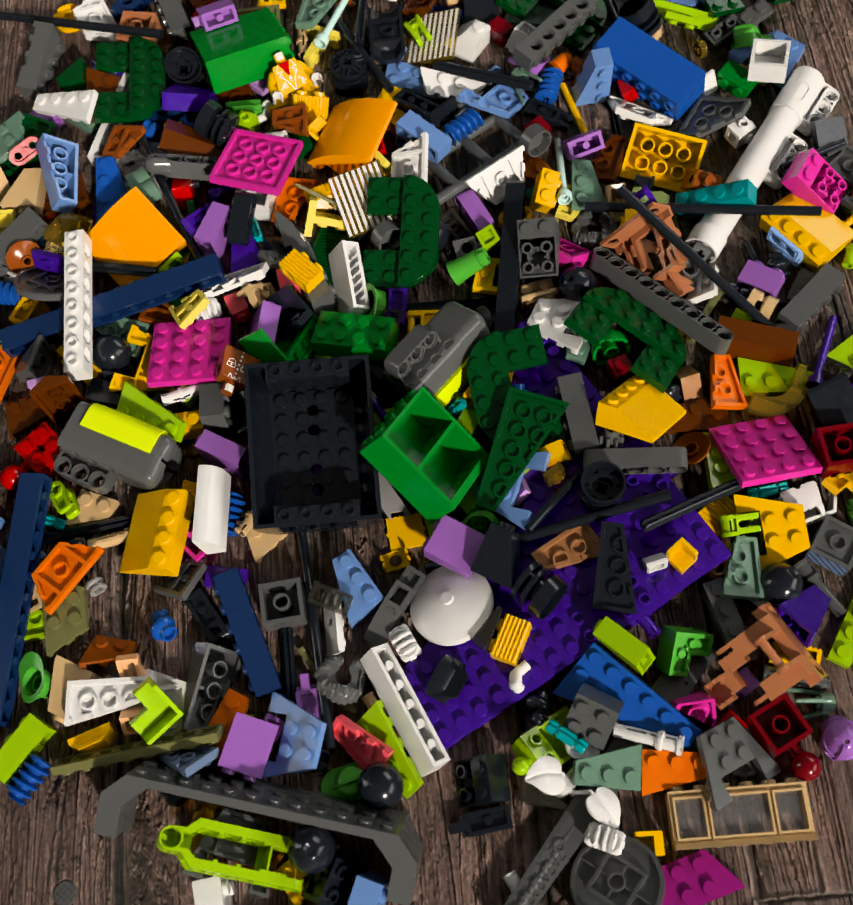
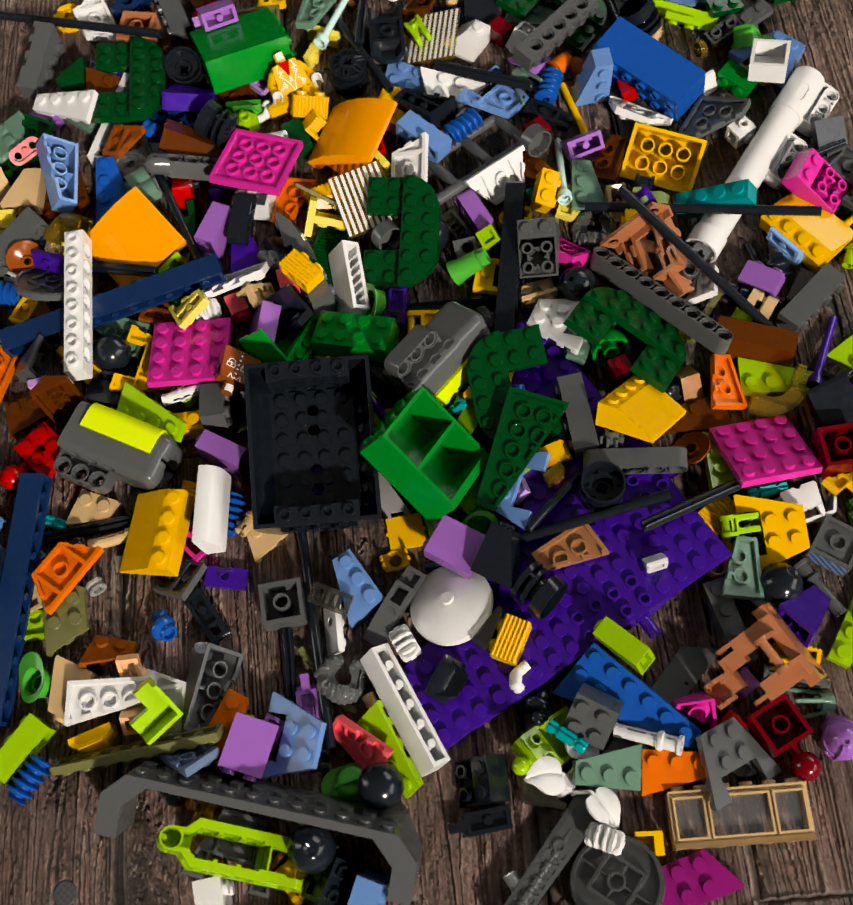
(64, 500): lime piece -> none
(192, 222): dark purple plate -> none
(247, 633): dark blue brick -> none
(256, 231): teal axle -> none
(292, 119): dark orange wing -> none
(302, 46): tan pin -> none
(613, 575): black wing -> none
(678, 645): bright green panel -> none
(682, 555): yellow panel -> none
(701, 180): dark orange torso -> none

